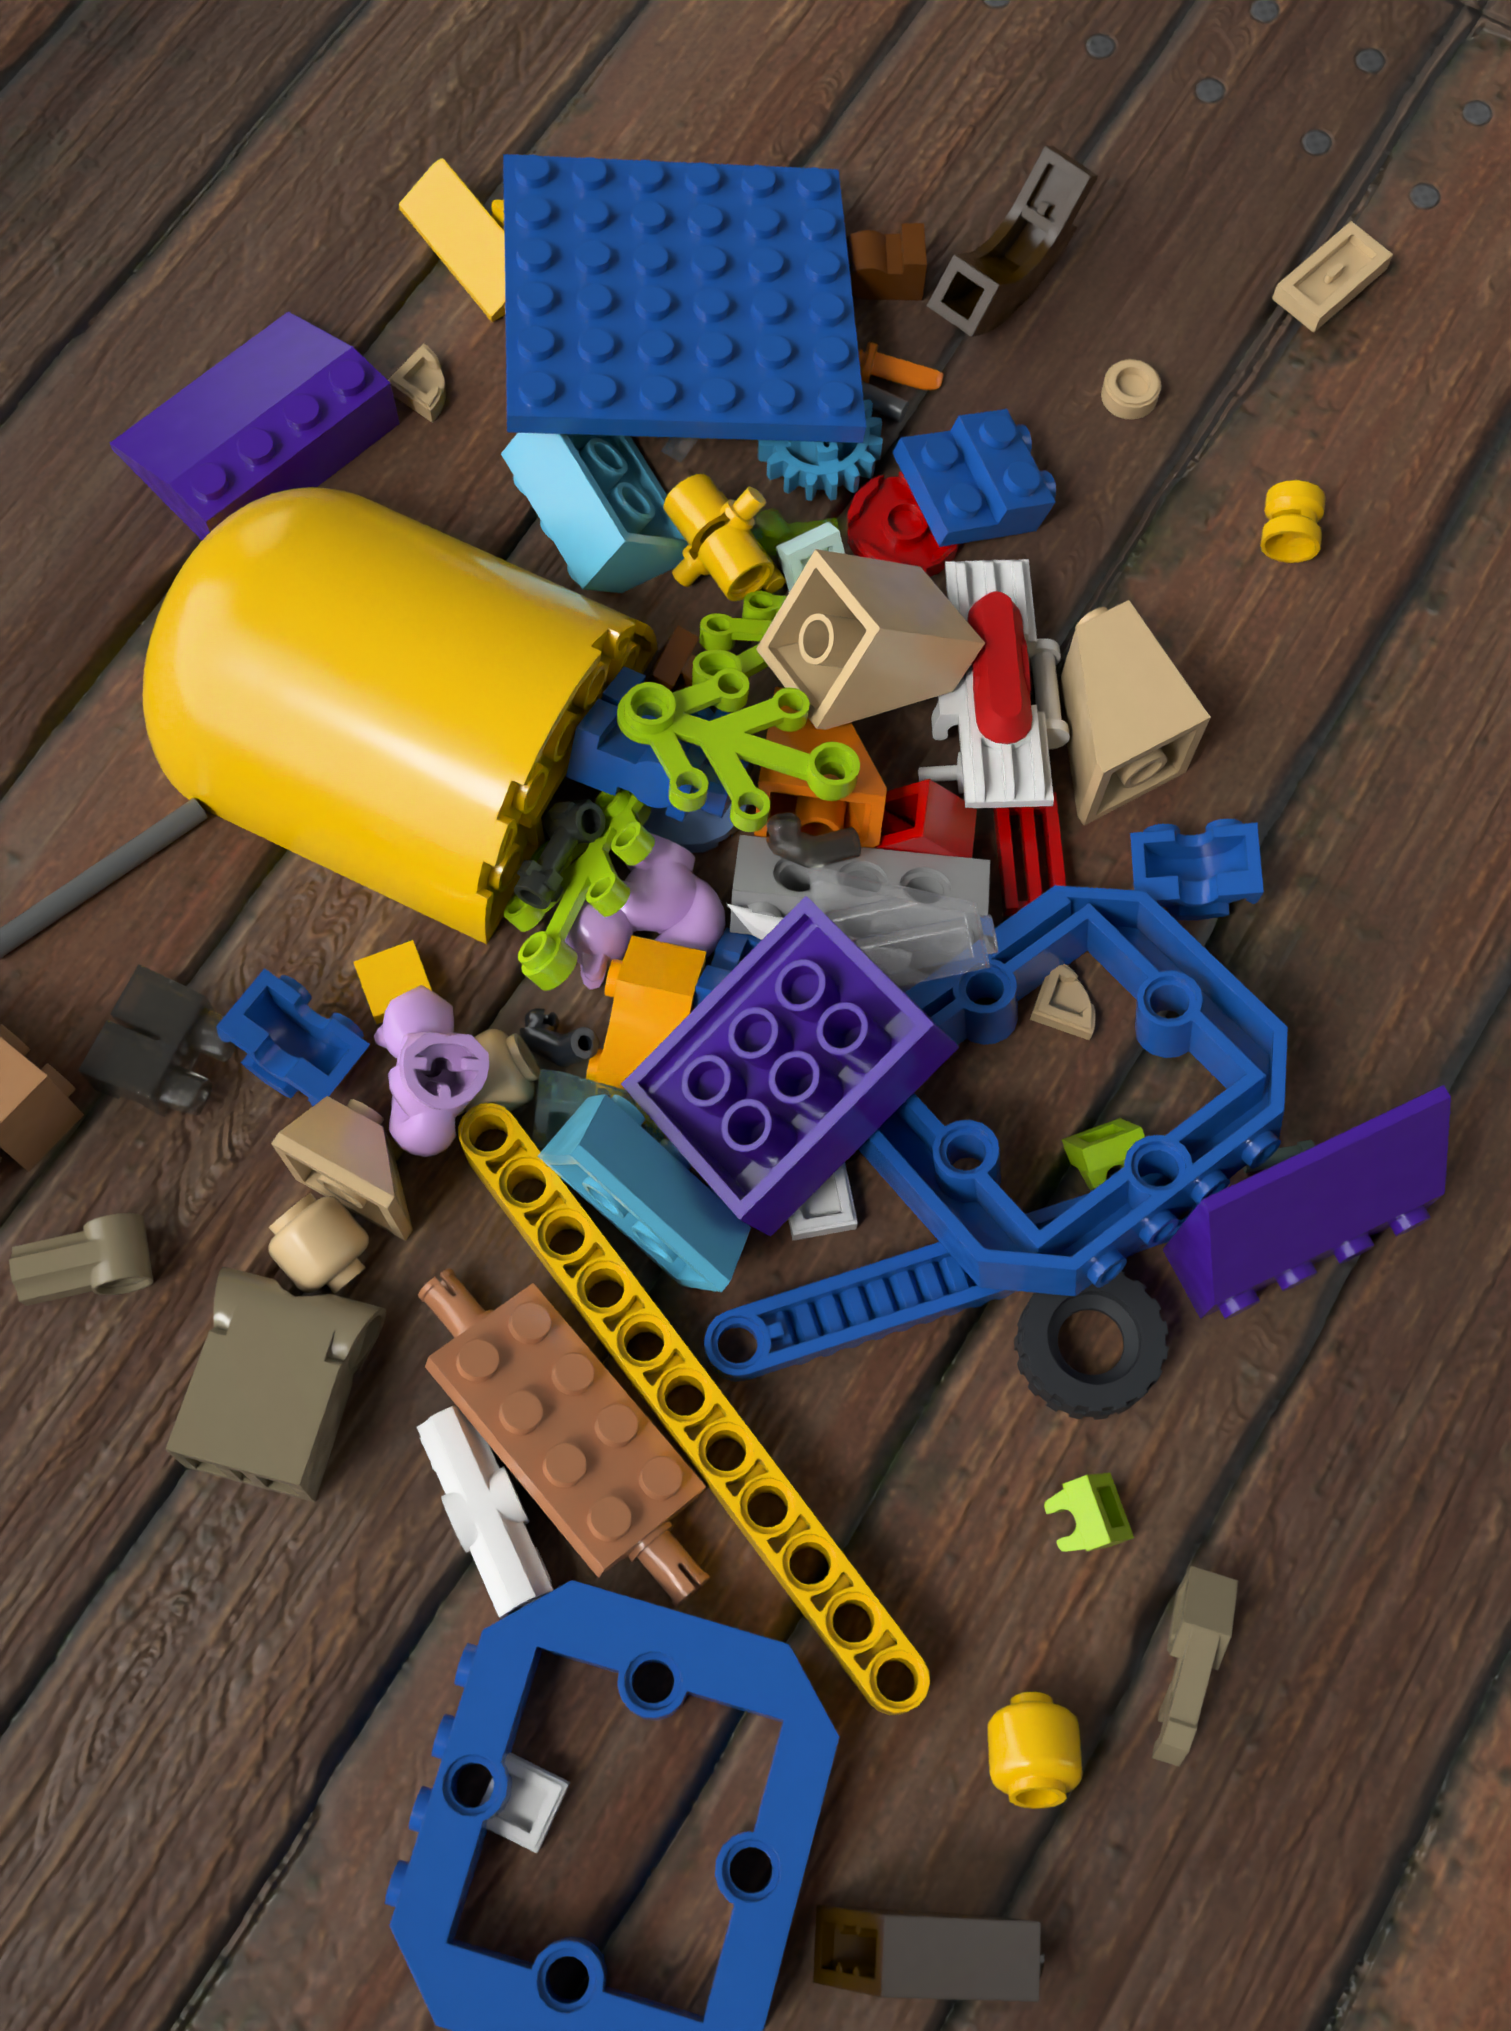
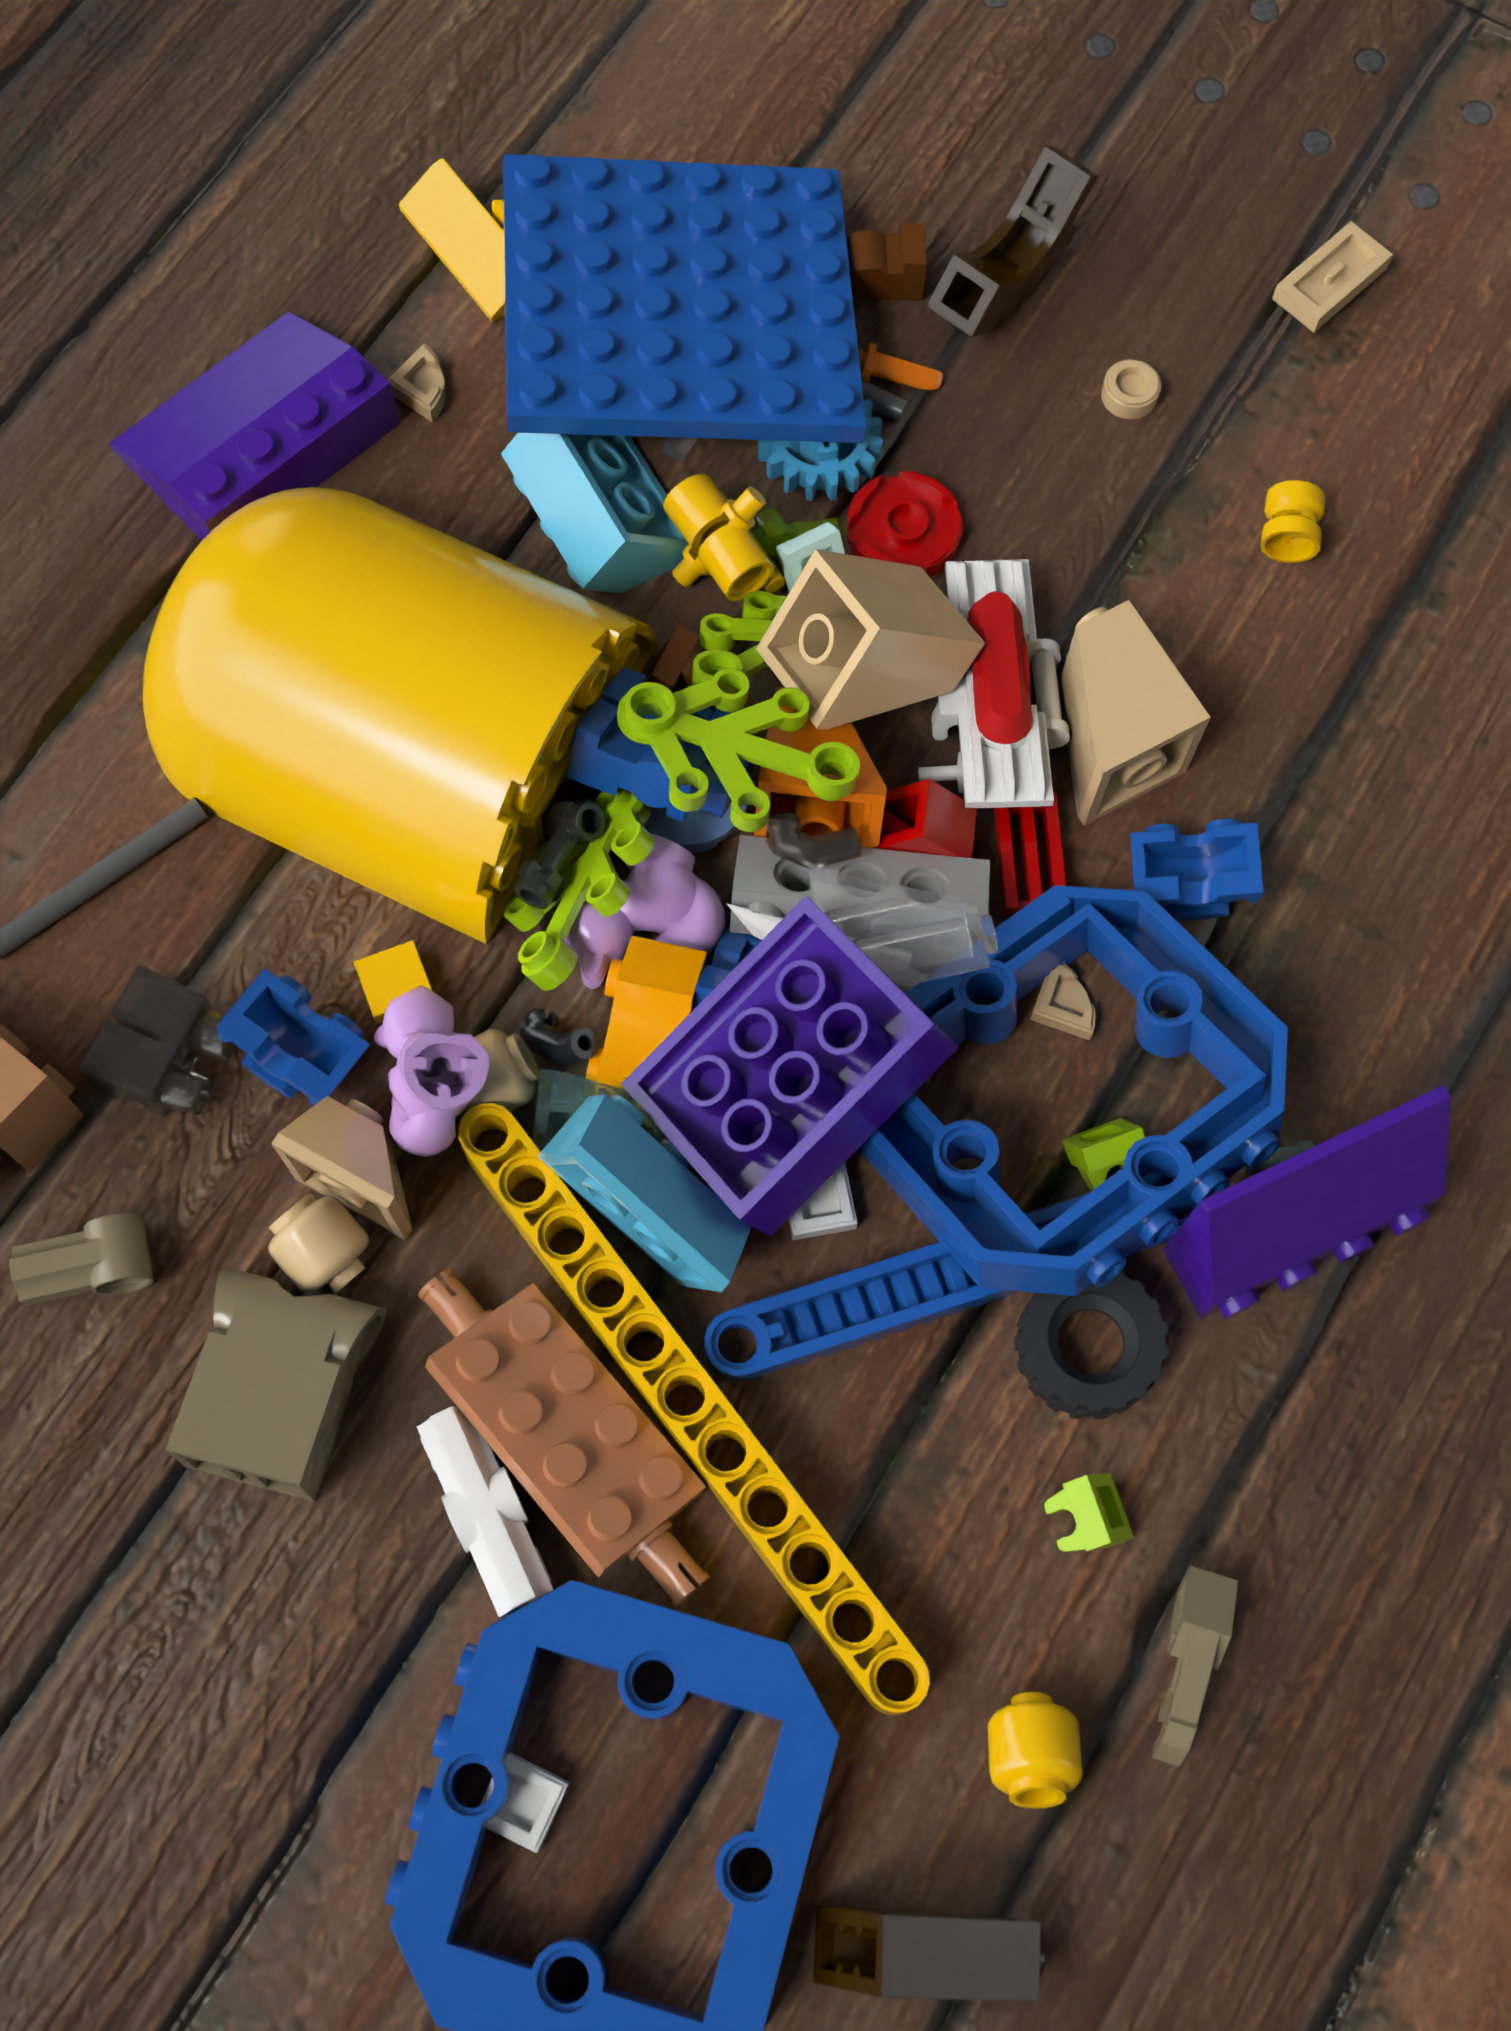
(977, 479): blue plate -> none

